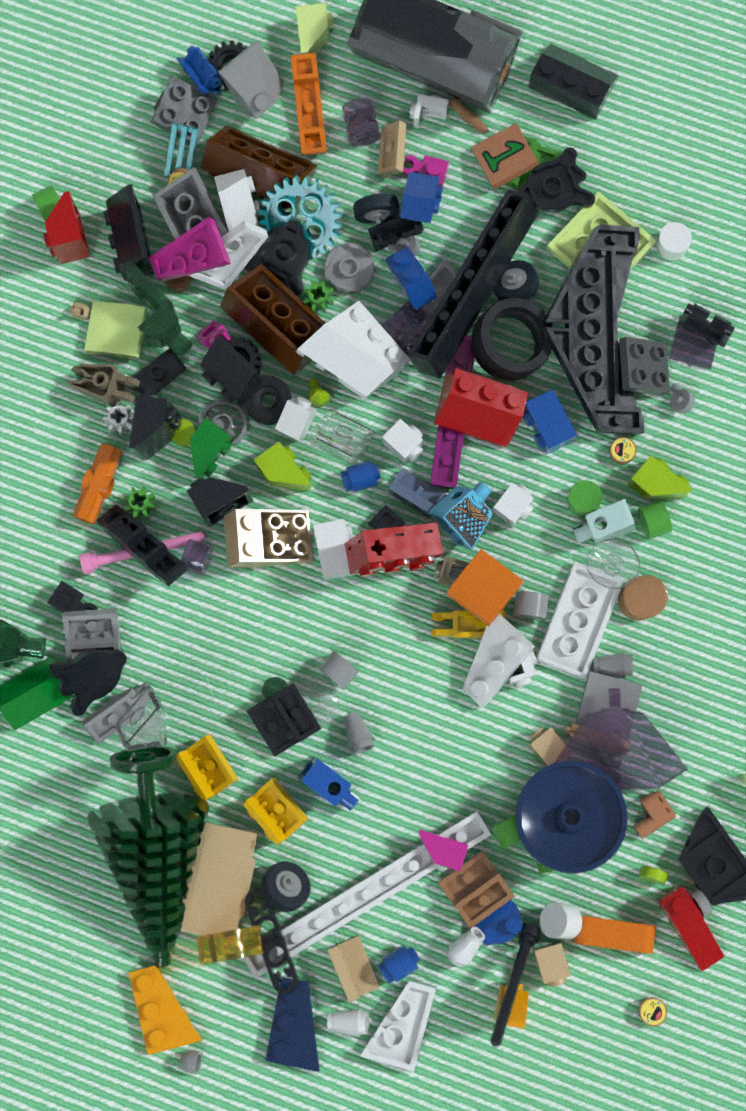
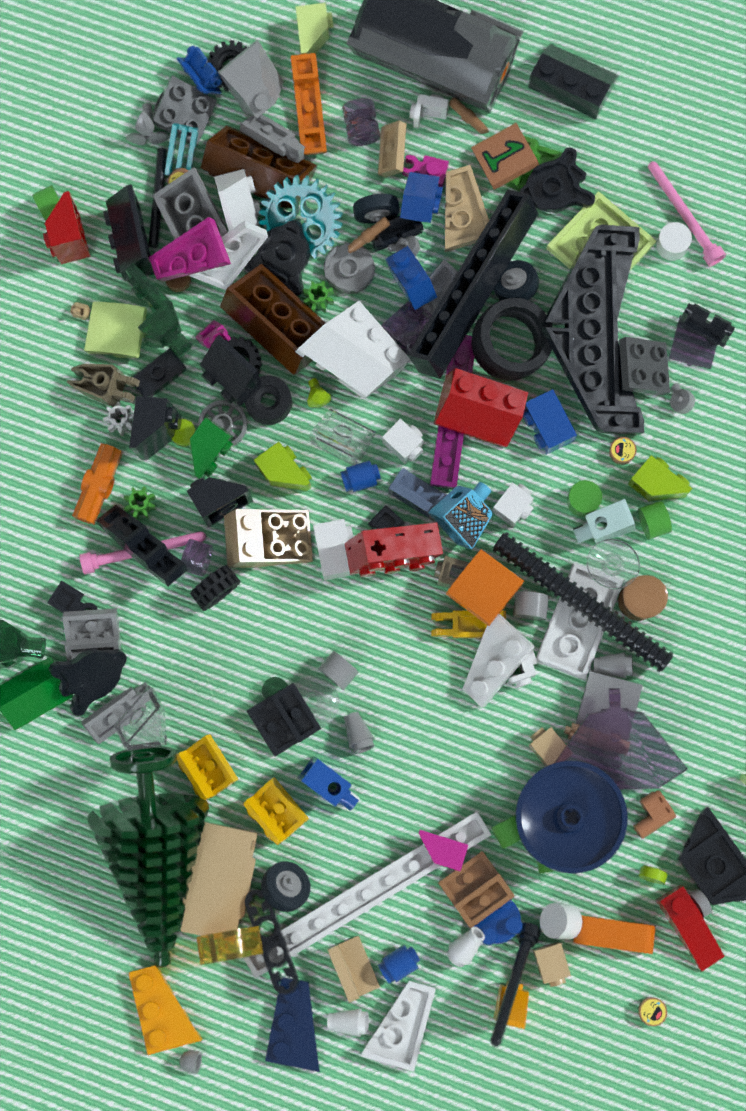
(145, 127): none -> light grey plant
(158, 185): none -> black bar
(215, 587): none -> black tyre
(273, 137): none -> light grey hinge
(296, 418): white brick -> none
(368, 235): none -> medium nougat piece
(463, 209): none -> tan wing
(583, 602): none -> black piece
(712, 252): none -> bright pink piece

